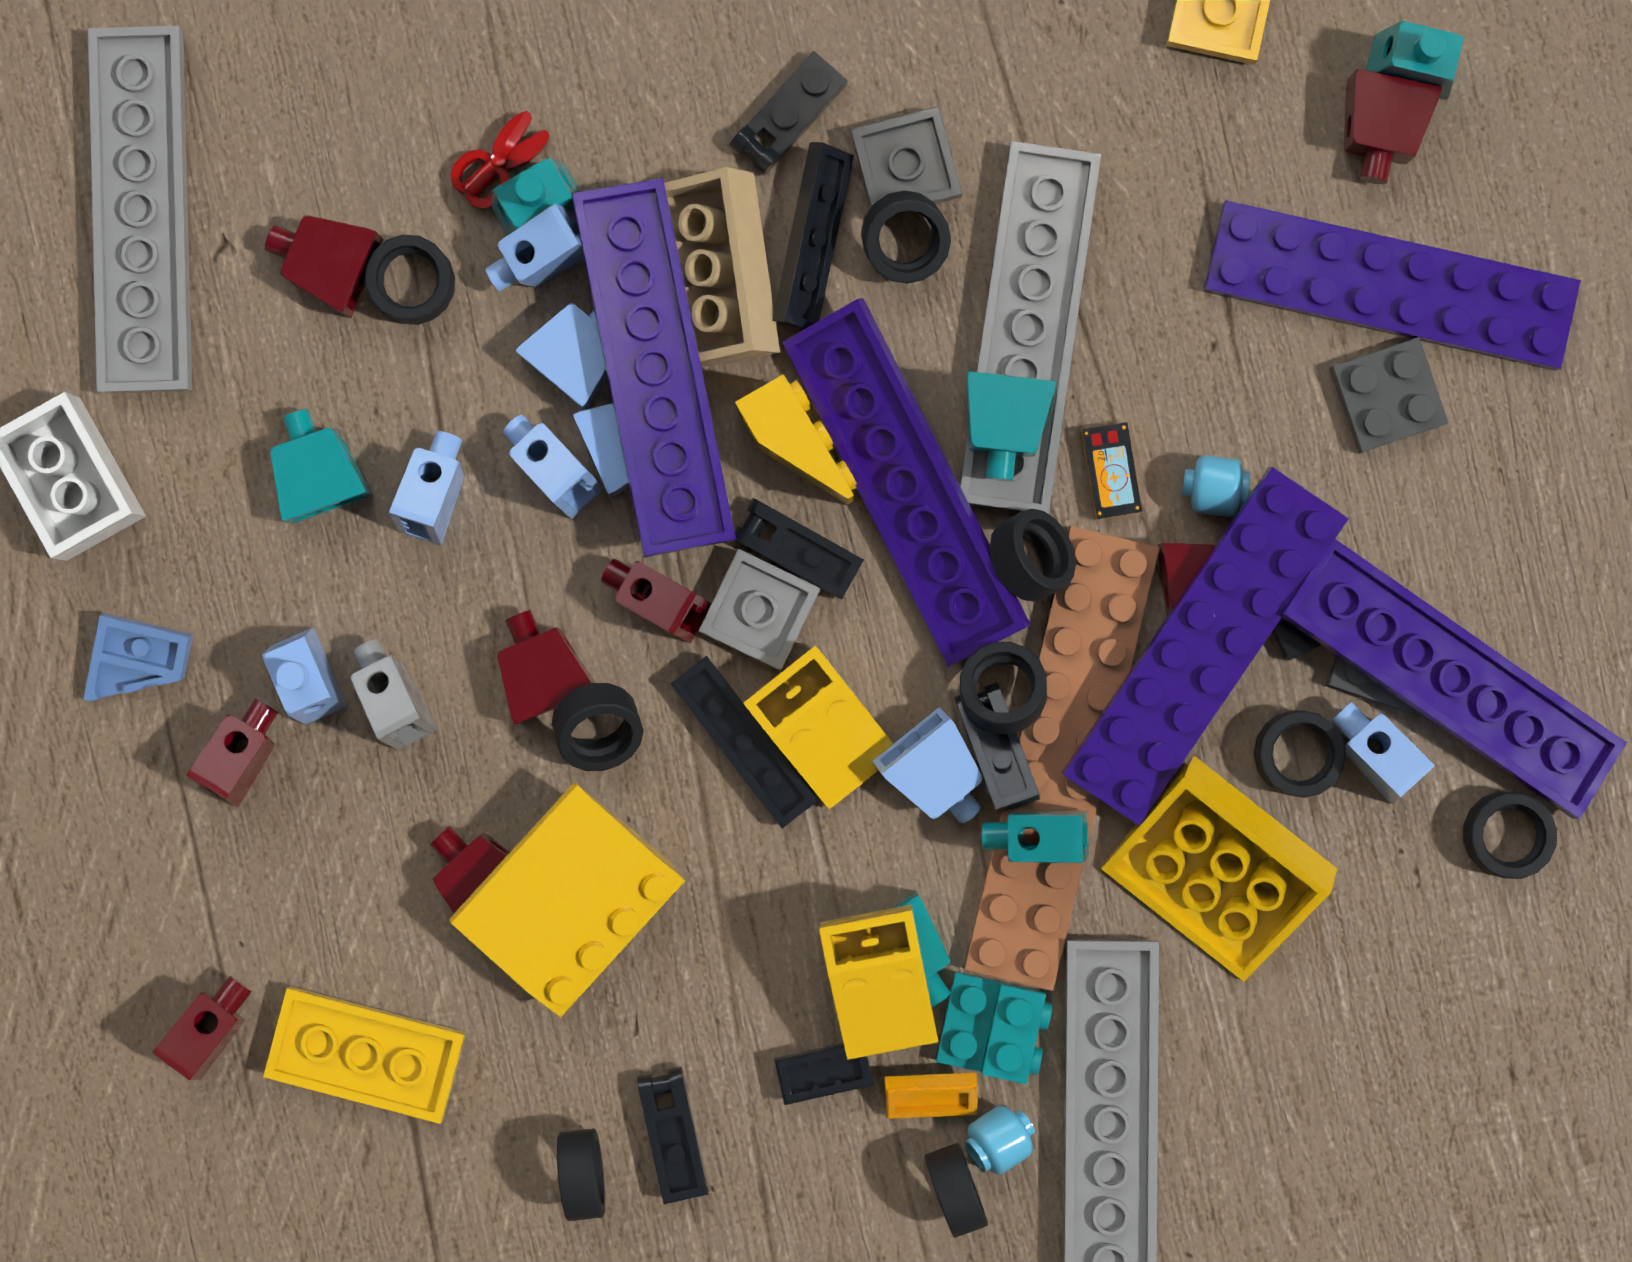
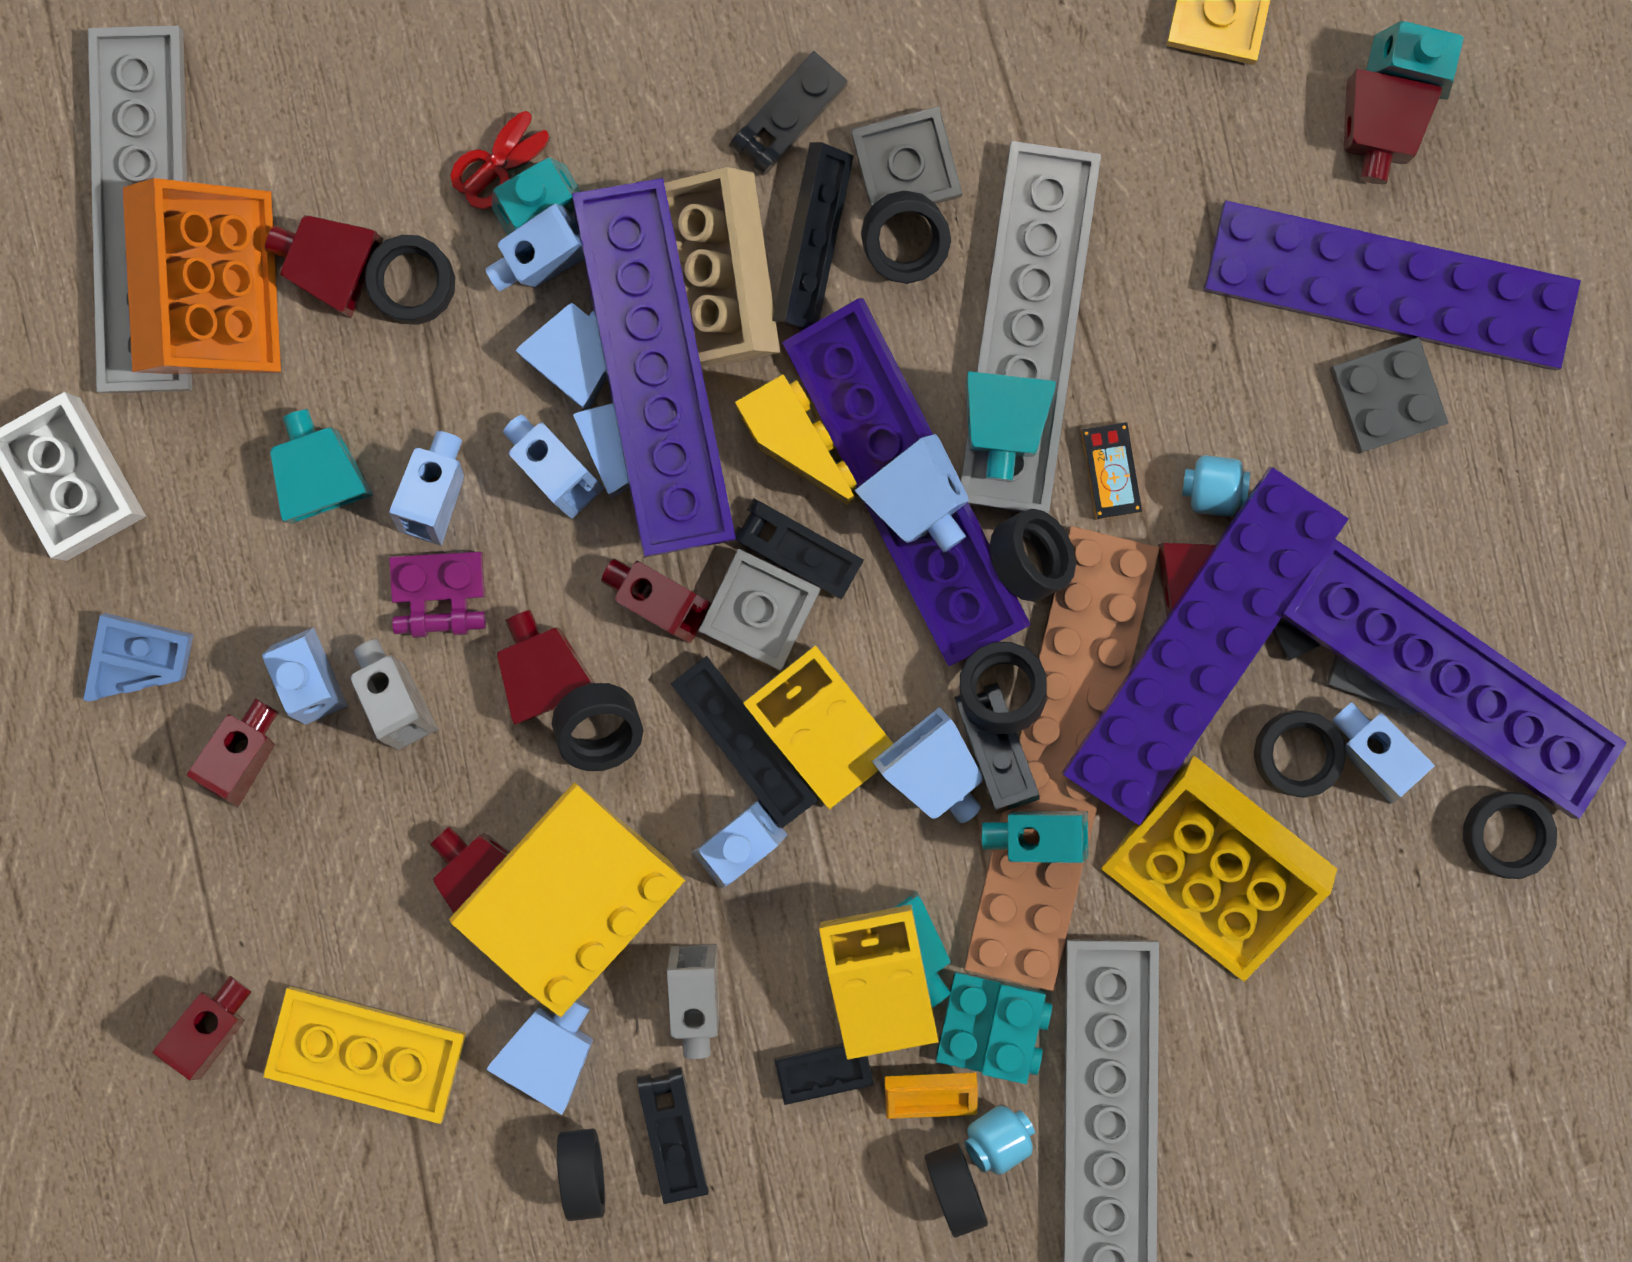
(200, 278): none -> orange slope
(434, 579): none -> magenta plate
(546, 1056): none -> light blue torso
(693, 997): none -> light grey torso
(740, 844): none -> light blue torso
(919, 494): none -> light blue torso

